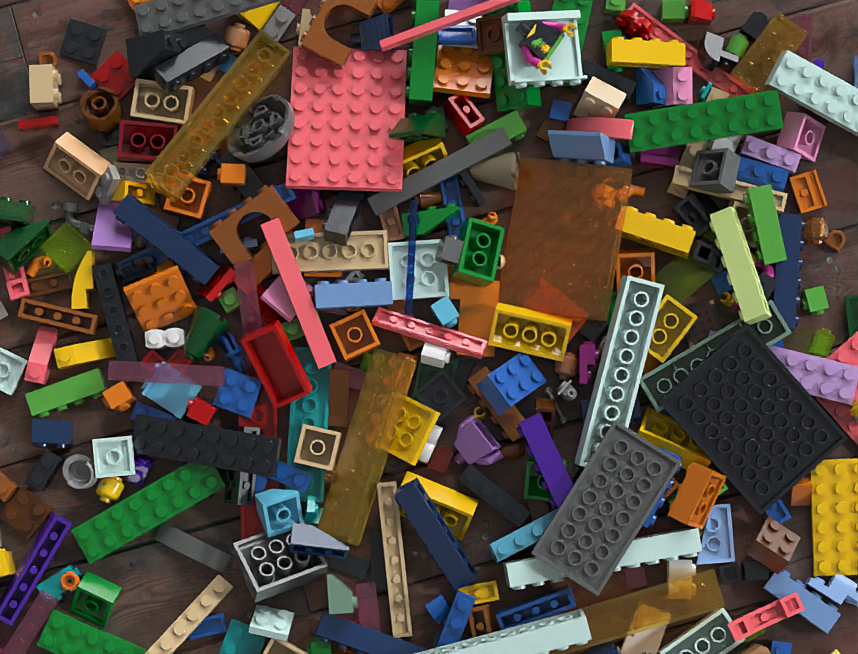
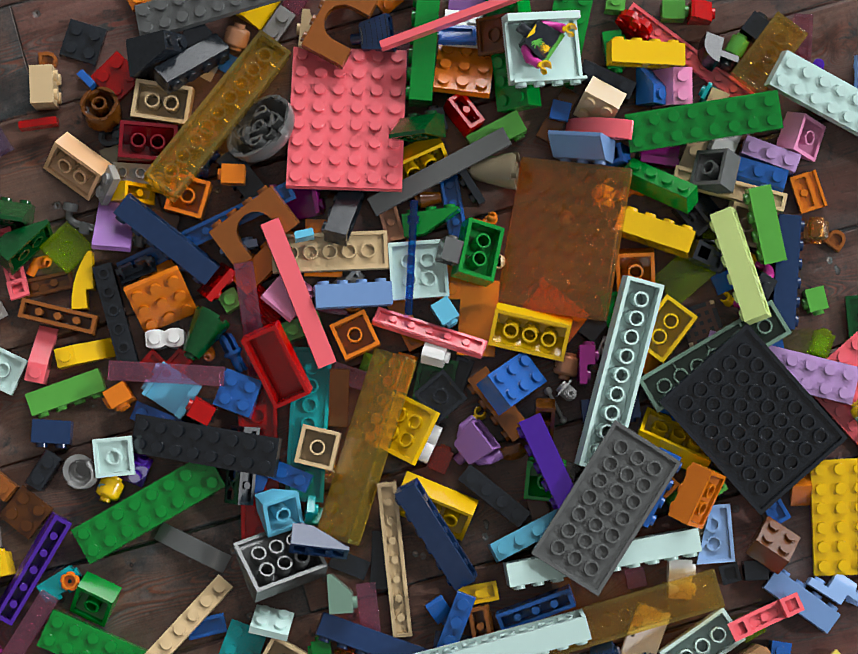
(662, 186): none -> green brick

